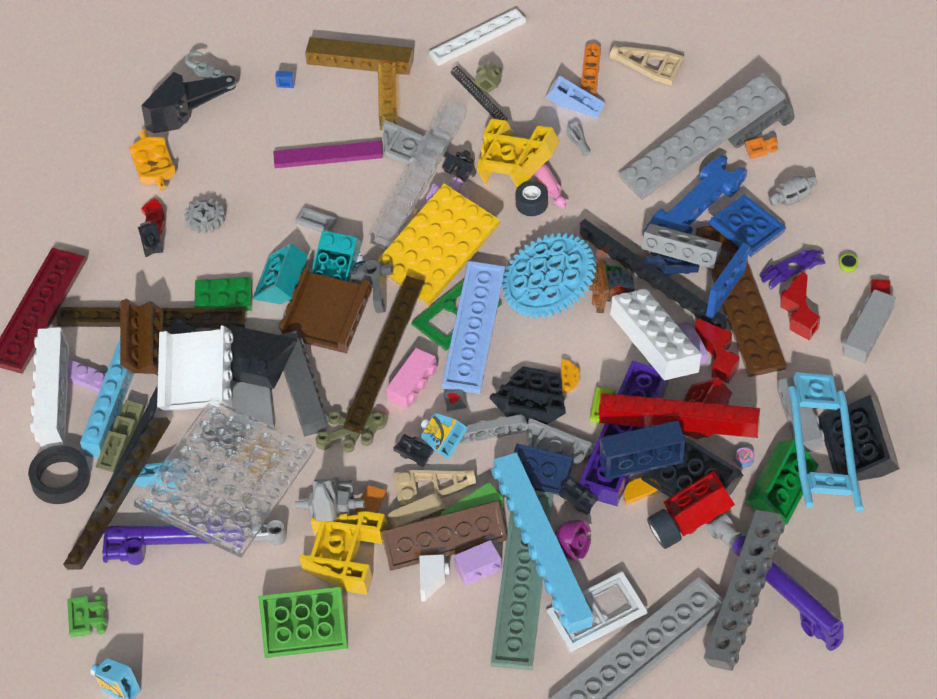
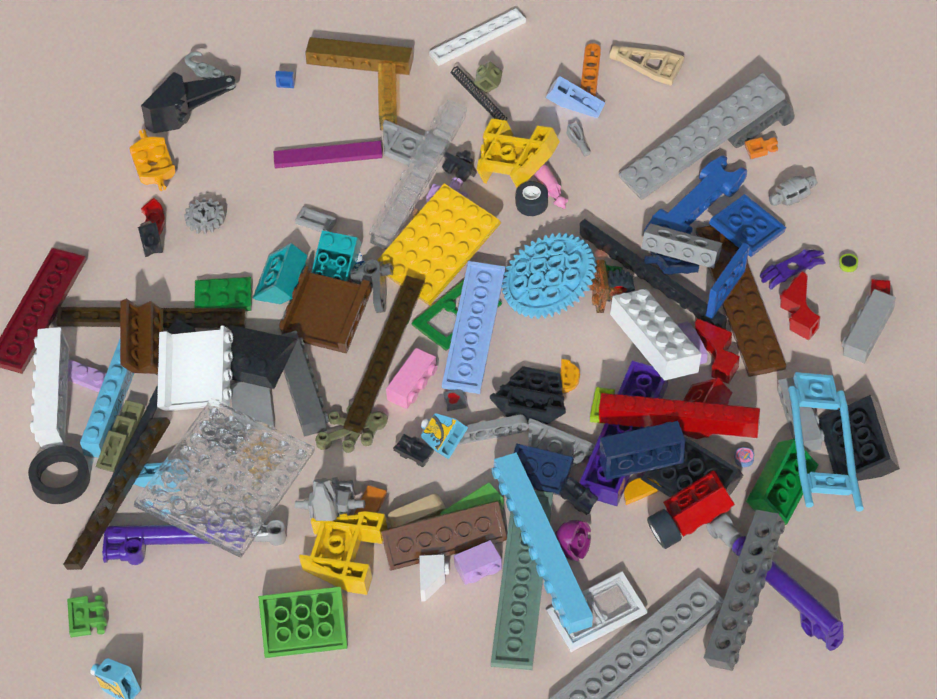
(406, 483): tan plate -> none

